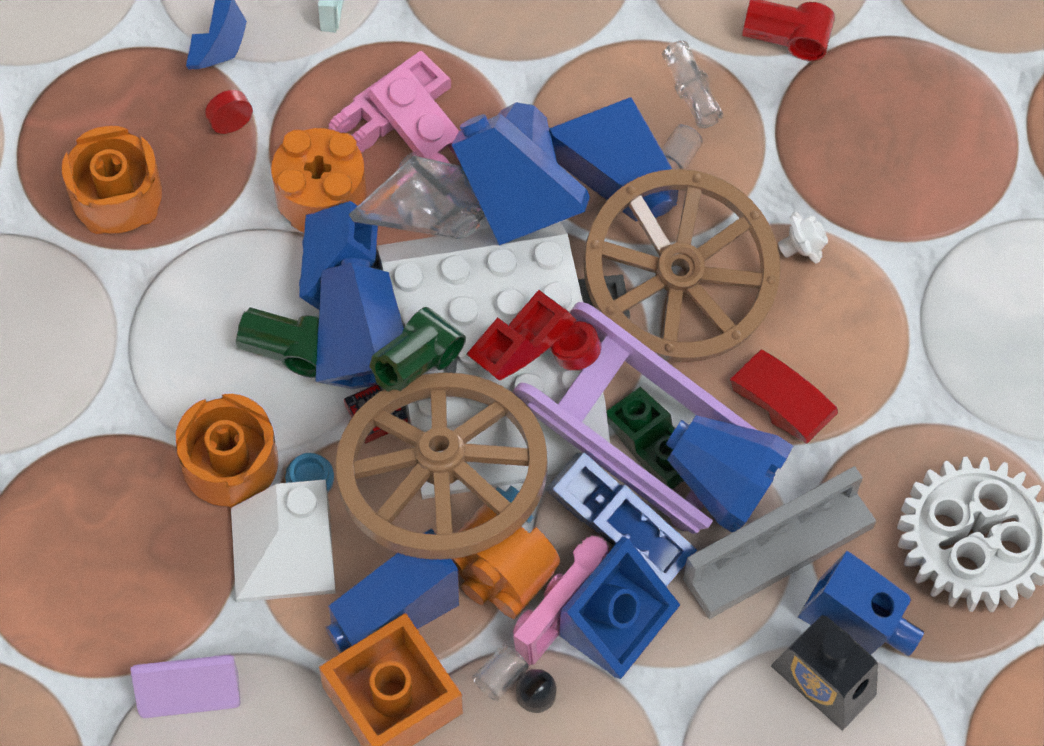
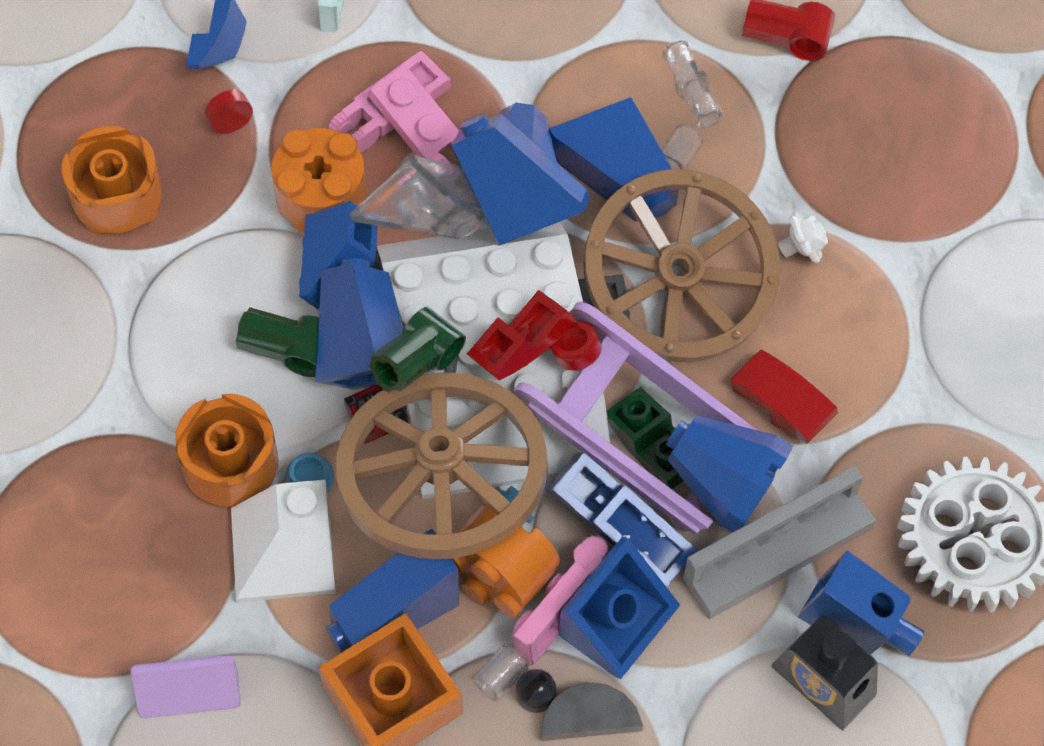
(590, 711): none -> flat silver tile

